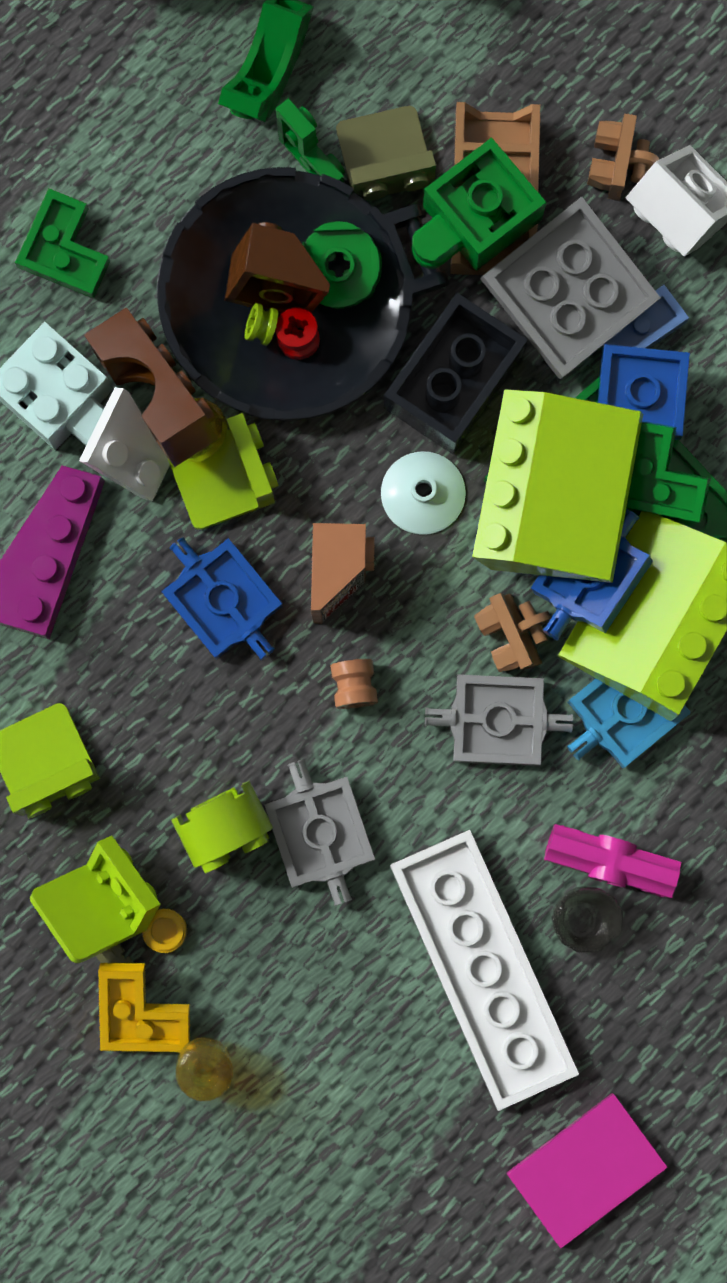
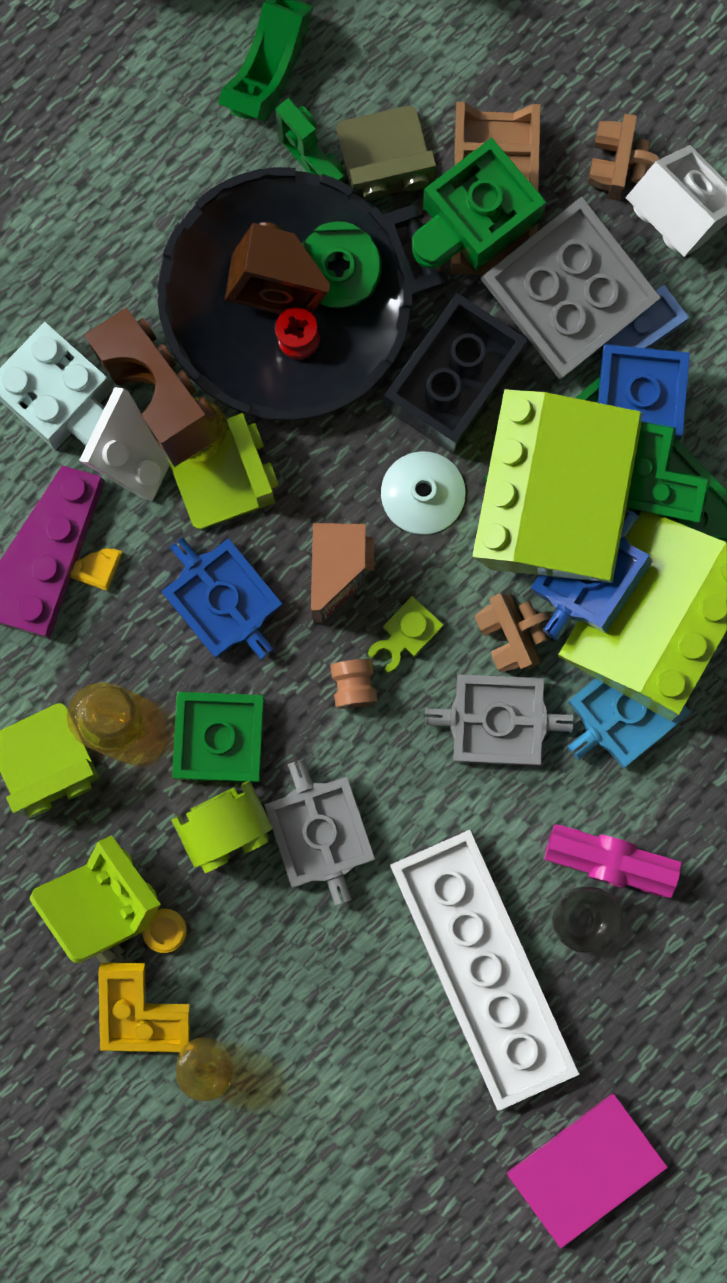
(51, 248): green plate -> none
(97, 568): none -> yellow tile
(117, 723): none -> clear yellow piece
(218, 737): none -> green plate
(261, 324): lime bush -> none
(409, 631): none -> lime plate

